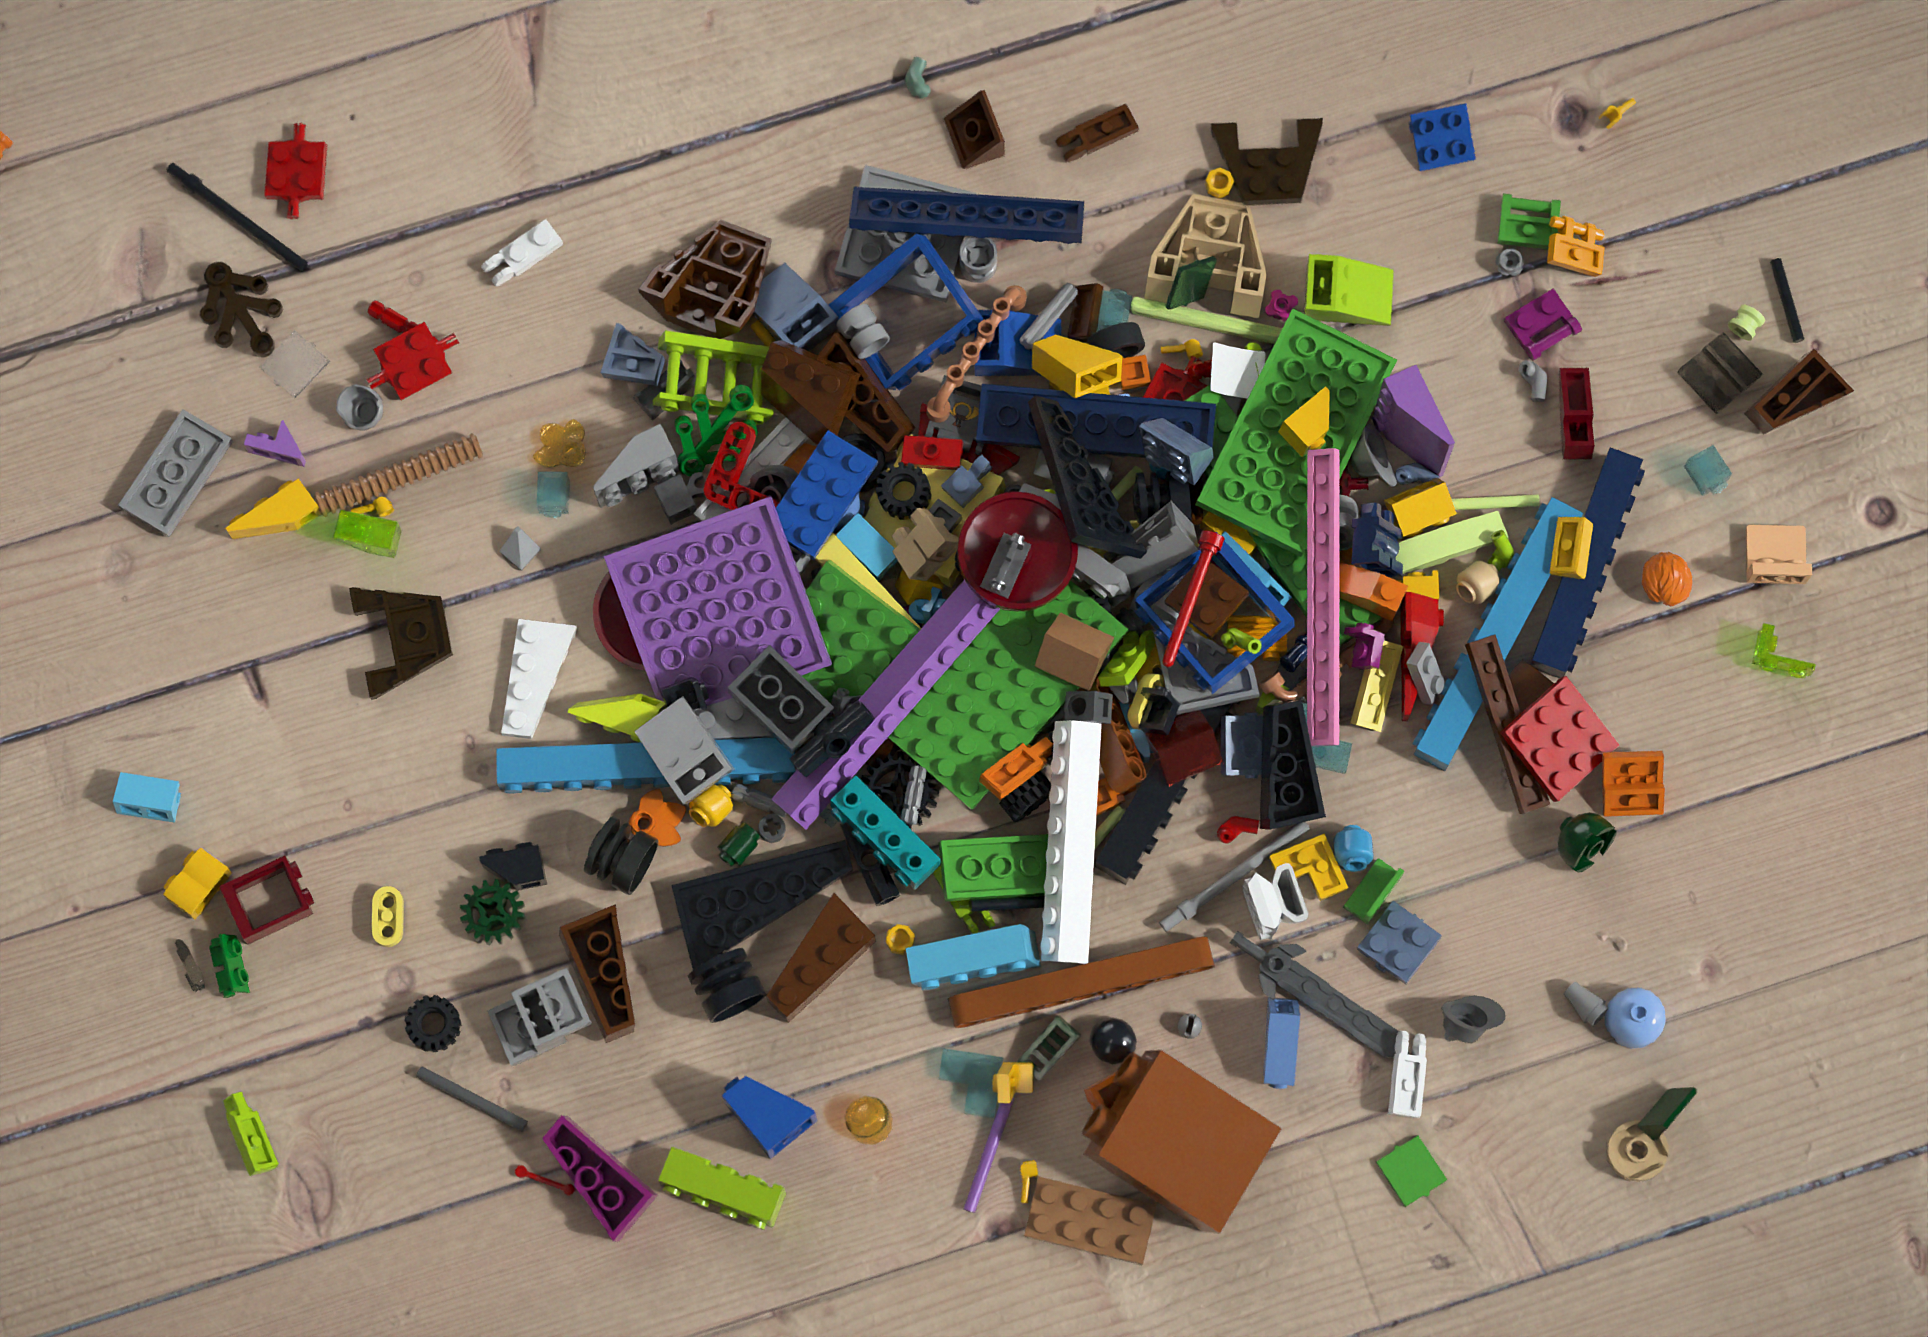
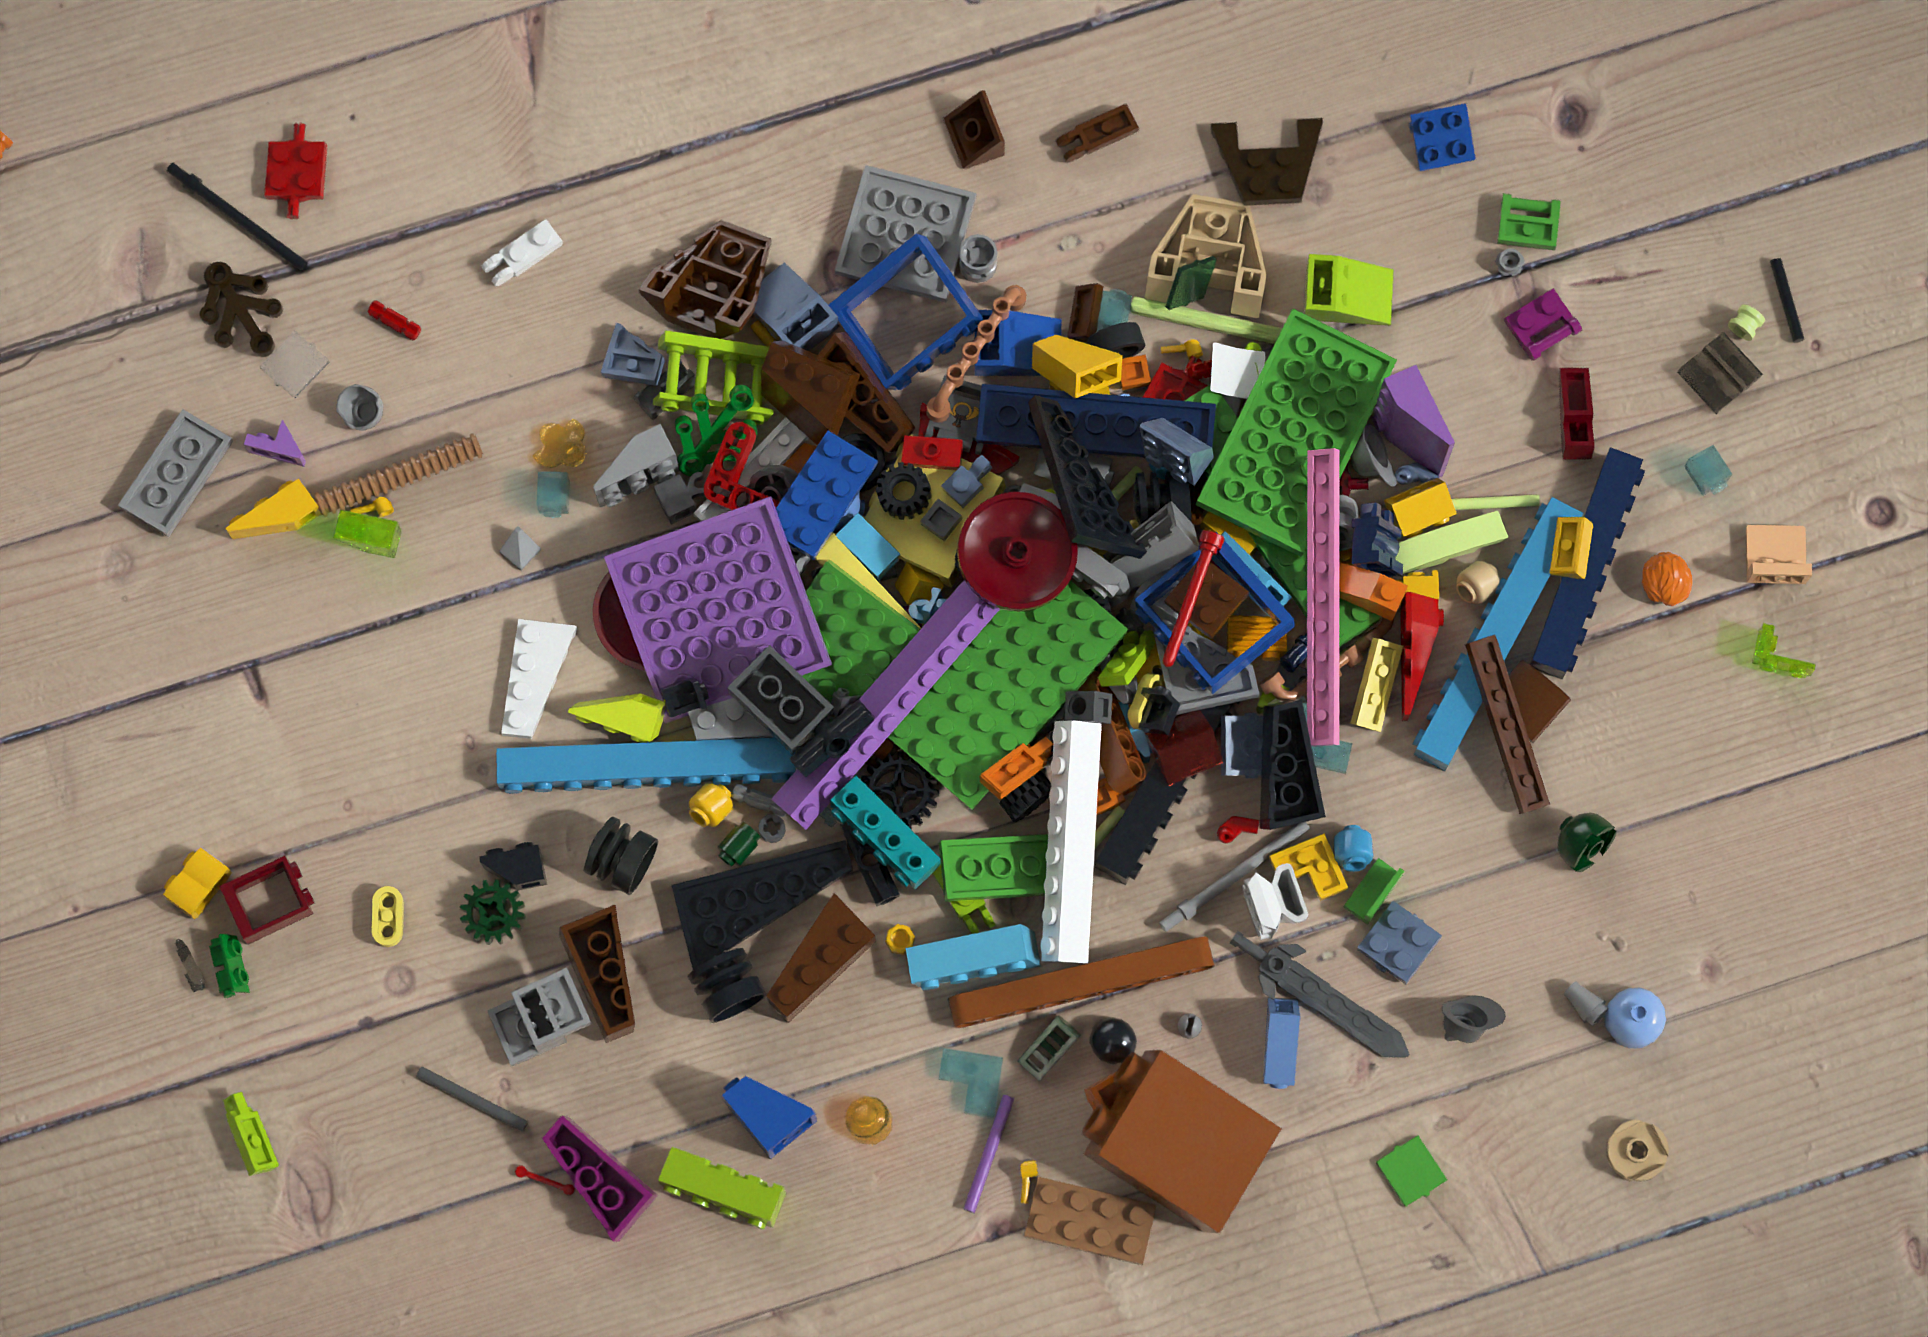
(147, 797): medium azure hinge -> none
(412, 361): red plate -> none
(416, 634): dark brown wing -> none
(420, 1010): black tyre -> none
(661, 816): orange plate -> none
(684, 750): light grey slope -> none
(860, 327): light grey wheel -> none
(913, 795): light grey axle -> none
(914, 79): sand green arm -> none
(925, 546): tan hips -> none
(966, 215): dark blue plate -> none
(1006, 564): flat silver hinge -> none
(1006, 903): black bar -> none
(1012, 1079): yellow bracket -> none
(1048, 315): light grey axle -> none
(1073, 651): medium nougat slope -> none
(1219, 182): yellow tile -> none
(1242, 640): lime arm -> none
(1277, 298): dark pink plate -> none
(1308, 424): yellow slope -> none
(1367, 647): magenta bracket -> none
(1408, 1076): white hinge -> none
(1425, 673): light grey plate -> none
(1504, 551): lime arm -> none
(1536, 378): light grey arm -> none
(1559, 738): plate -> none
(1573, 253): light orange plate -> none
(1614, 113): yellow hand -> none
(1633, 783): orange slope -> none
(1666, 1111): dark green slope -> none
(1801, 390): reddish brown wedge -> none

